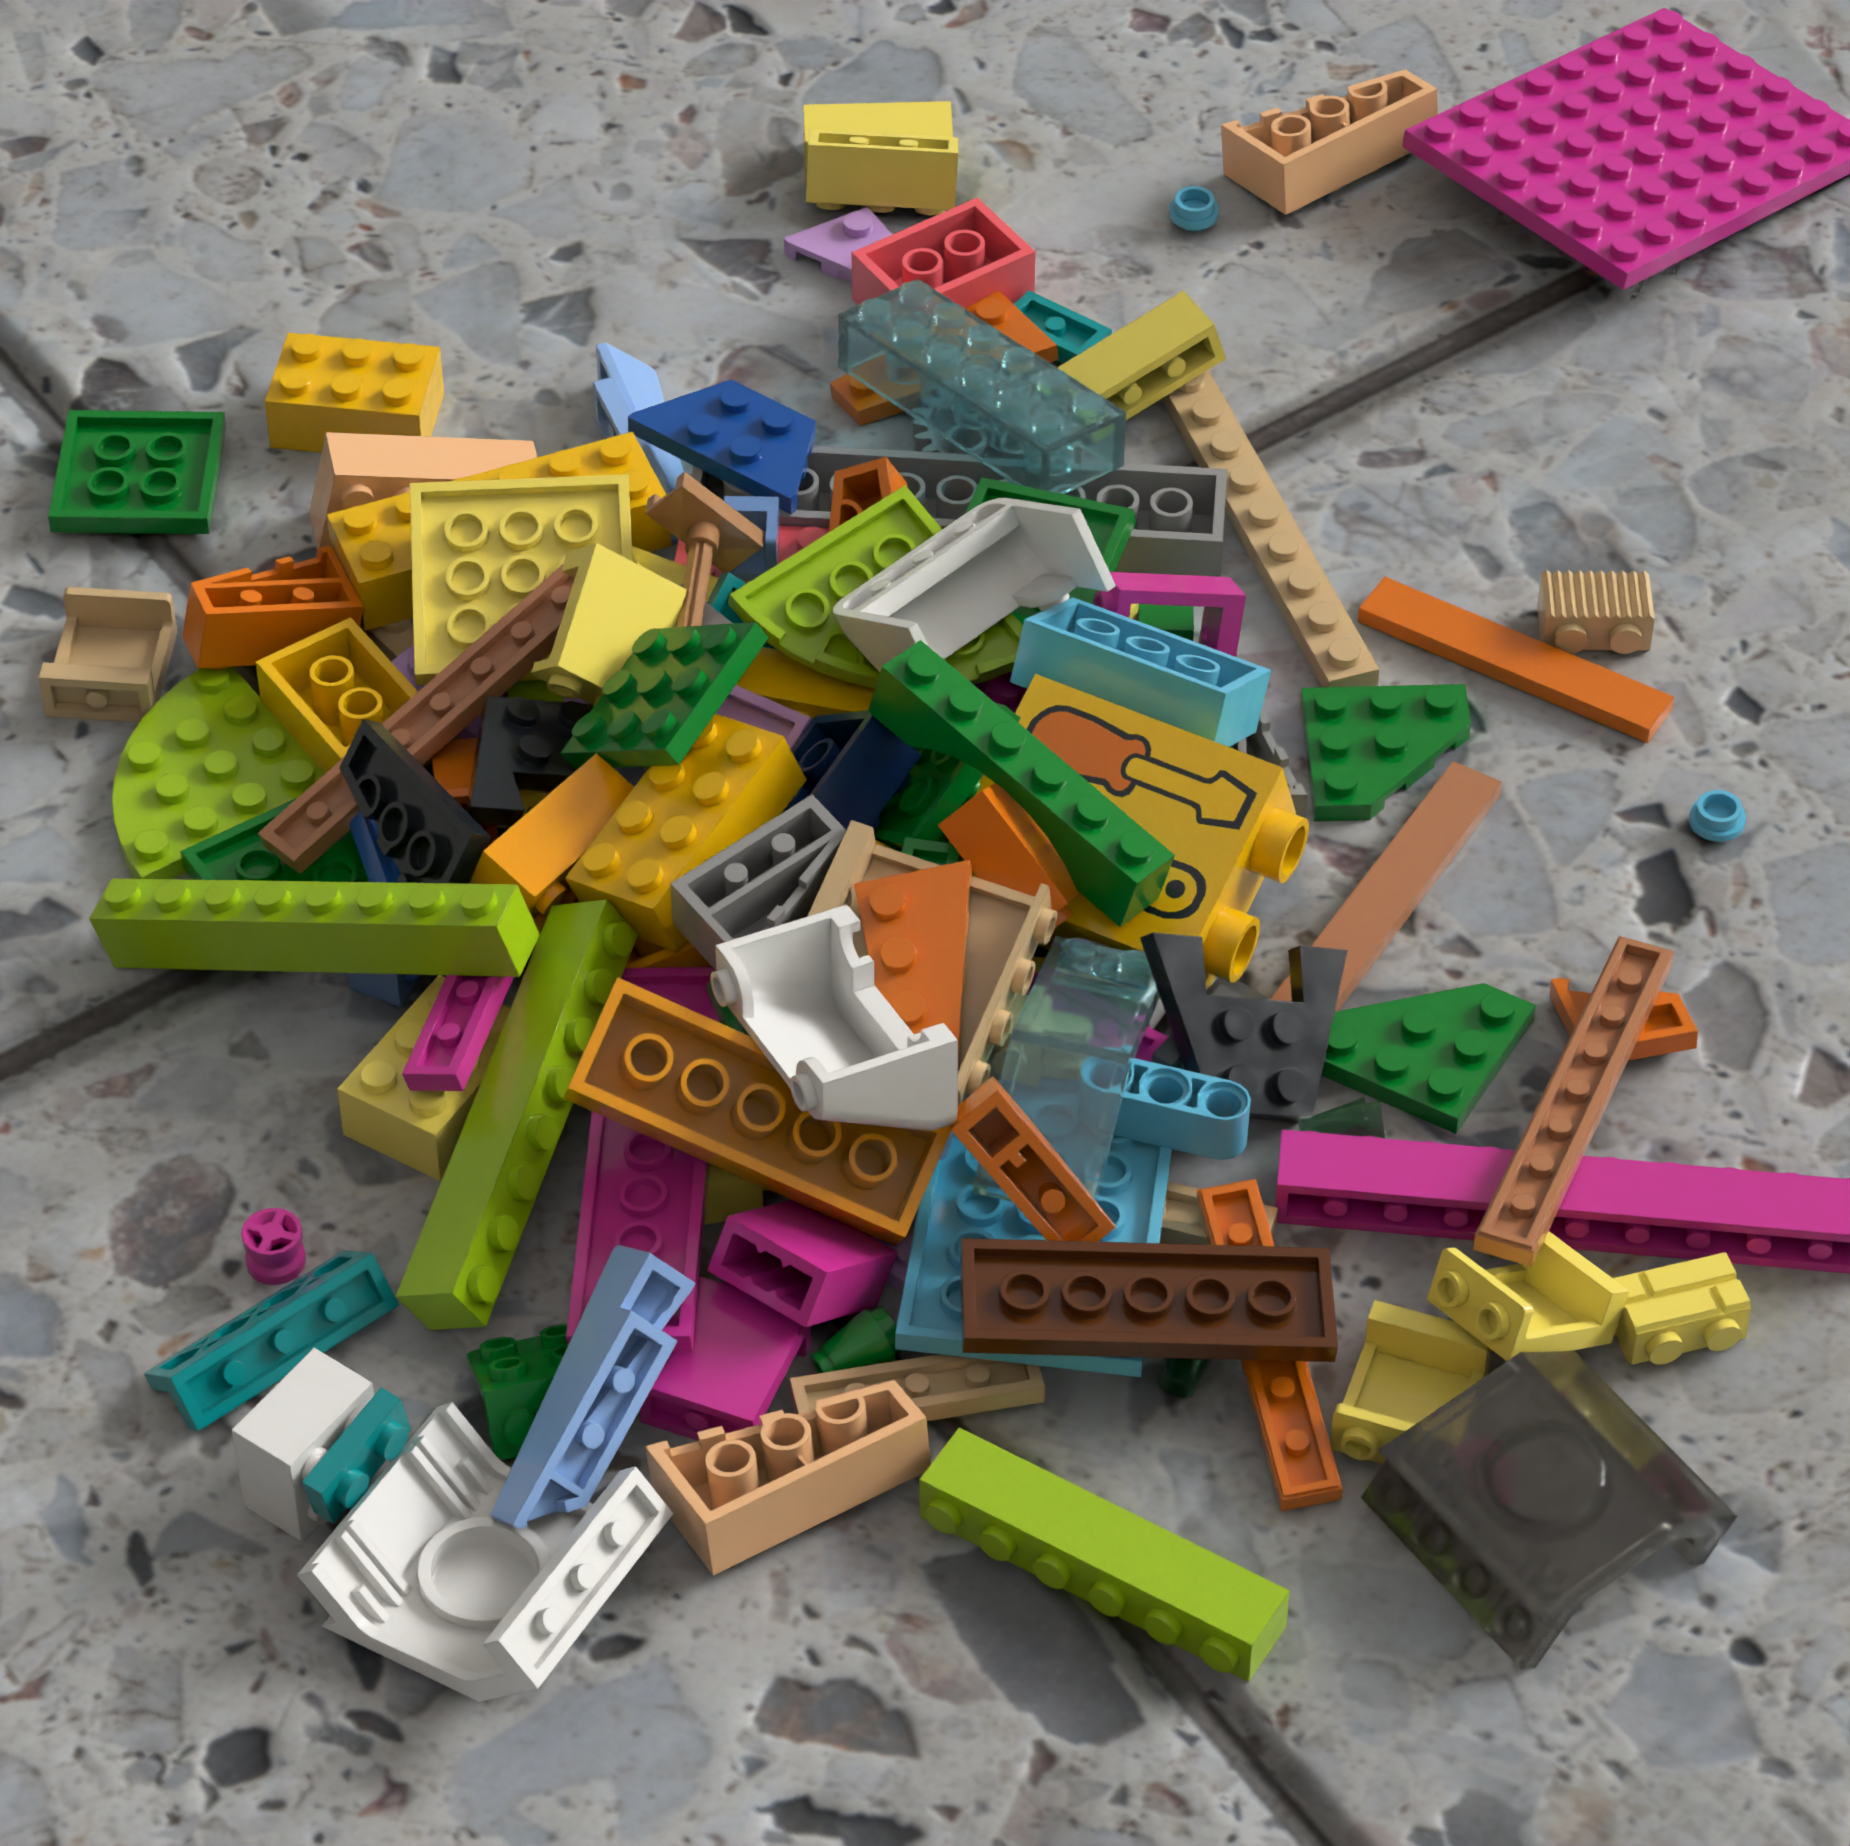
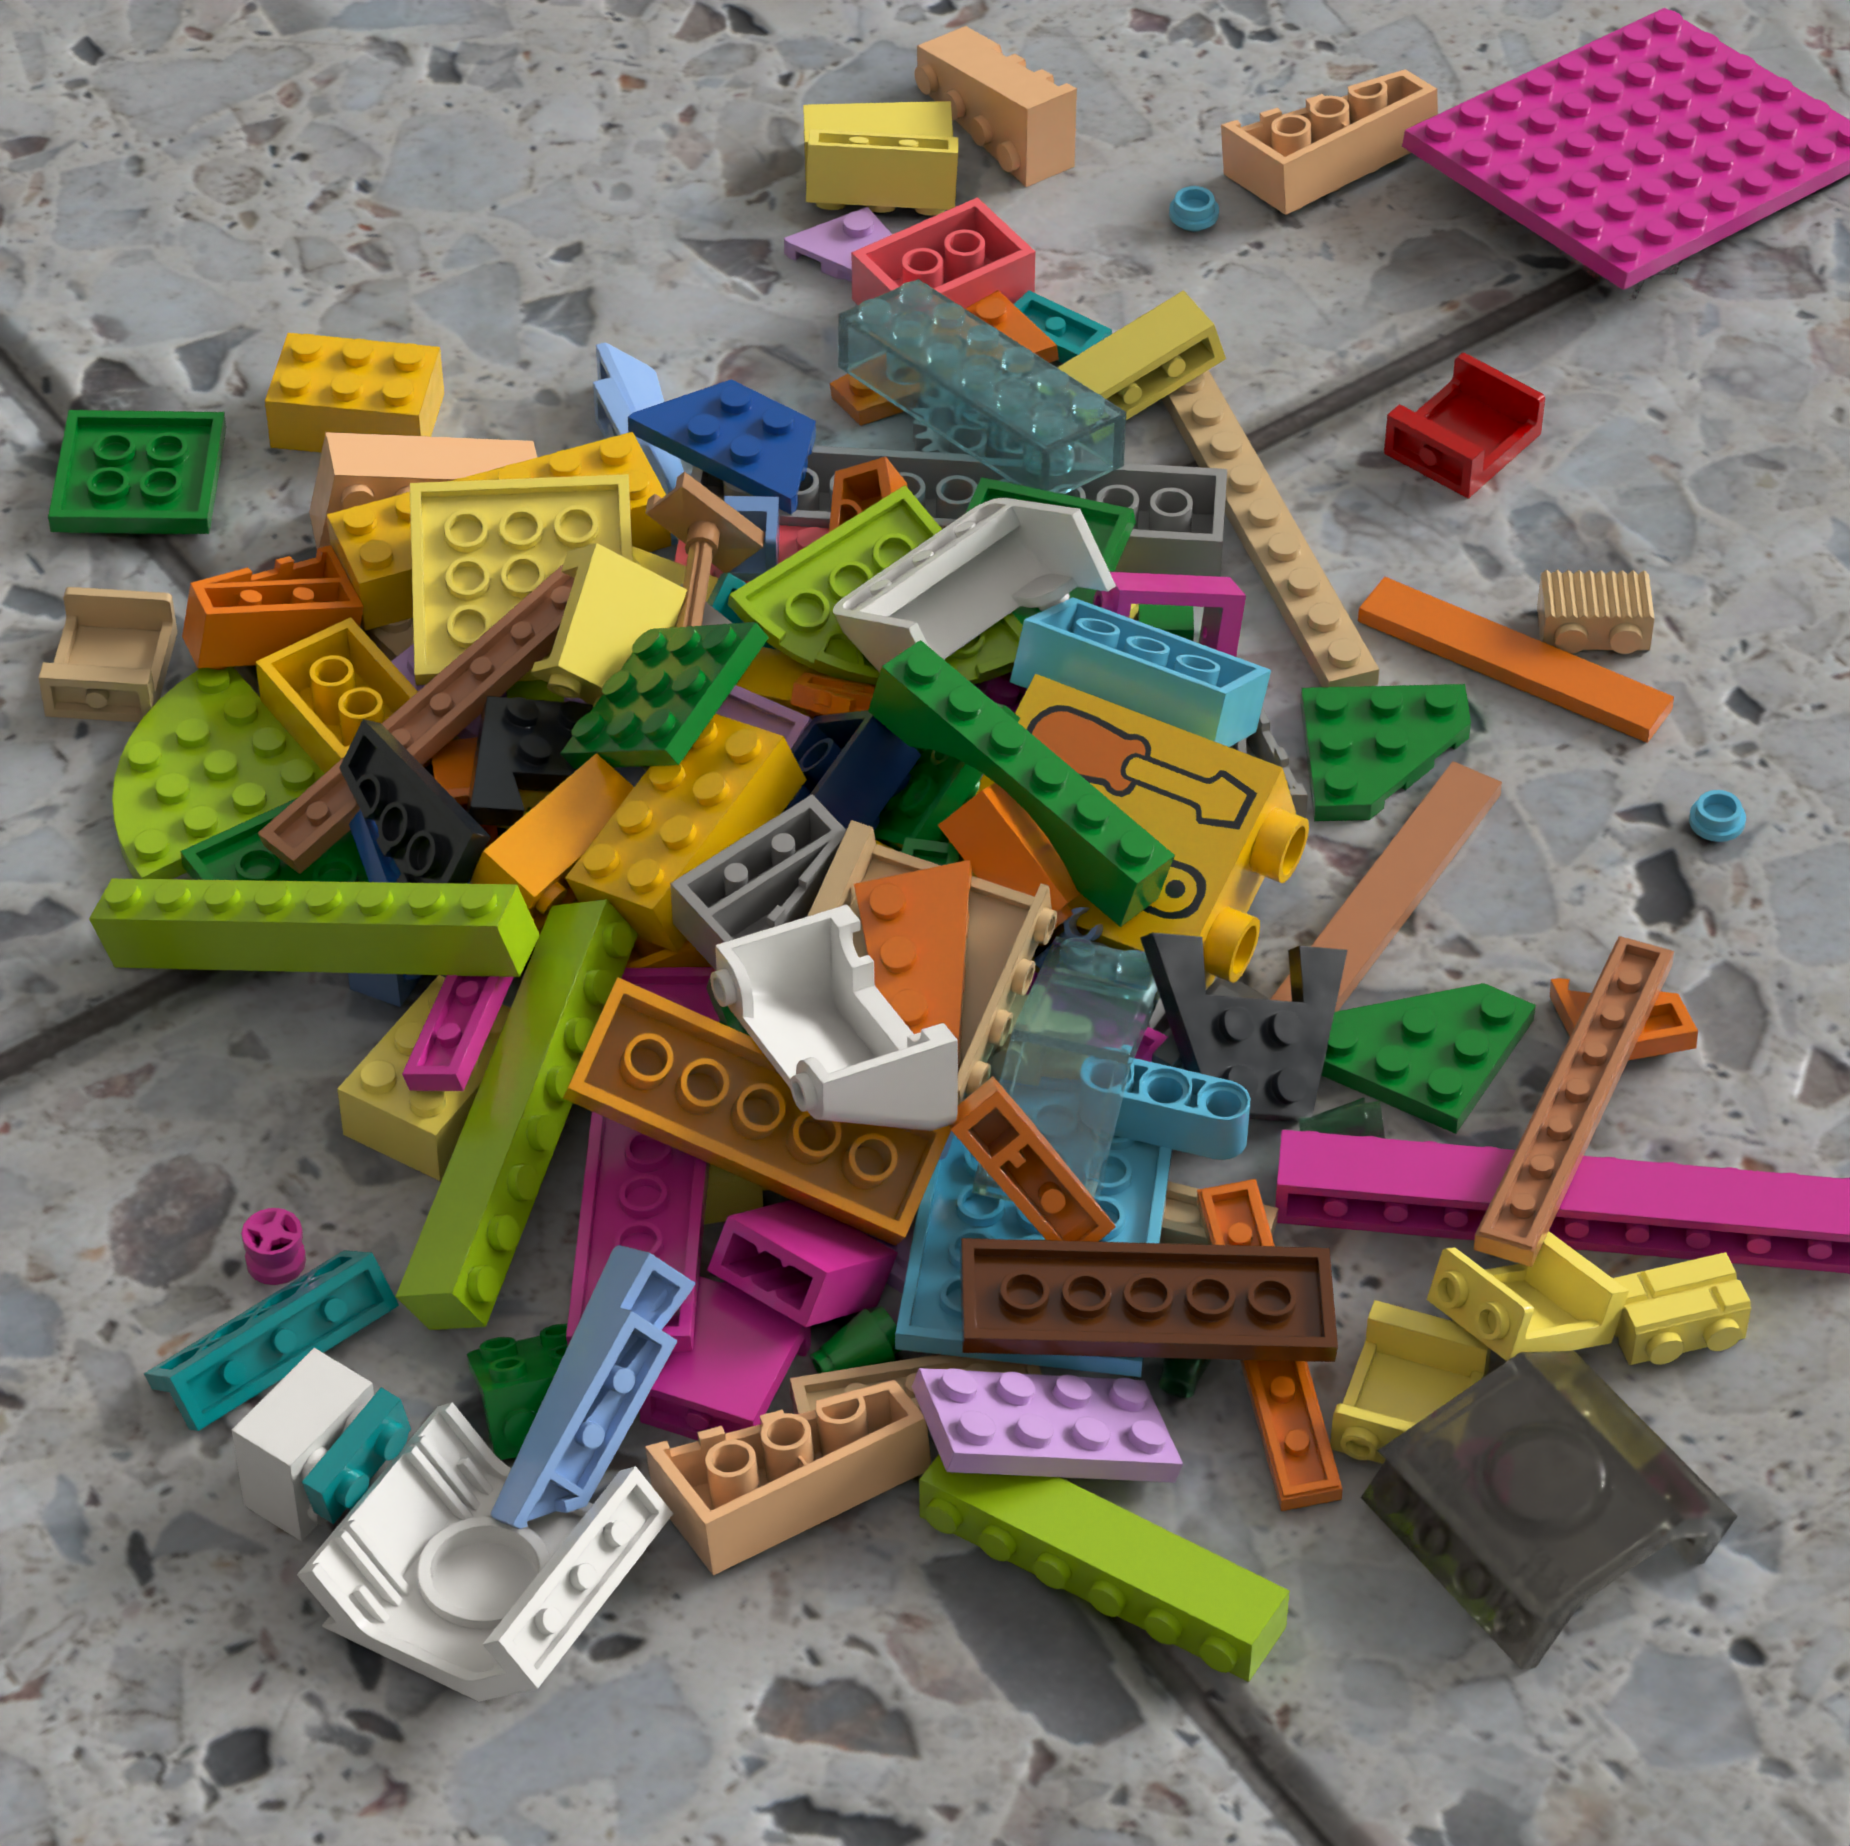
(830, 695): none -> orange wing
(1002, 103): none -> light nougat wedge
(1046, 1425): none -> lavender plate
(1071, 931): none -> medium blue hand
(1466, 427): none -> red panel

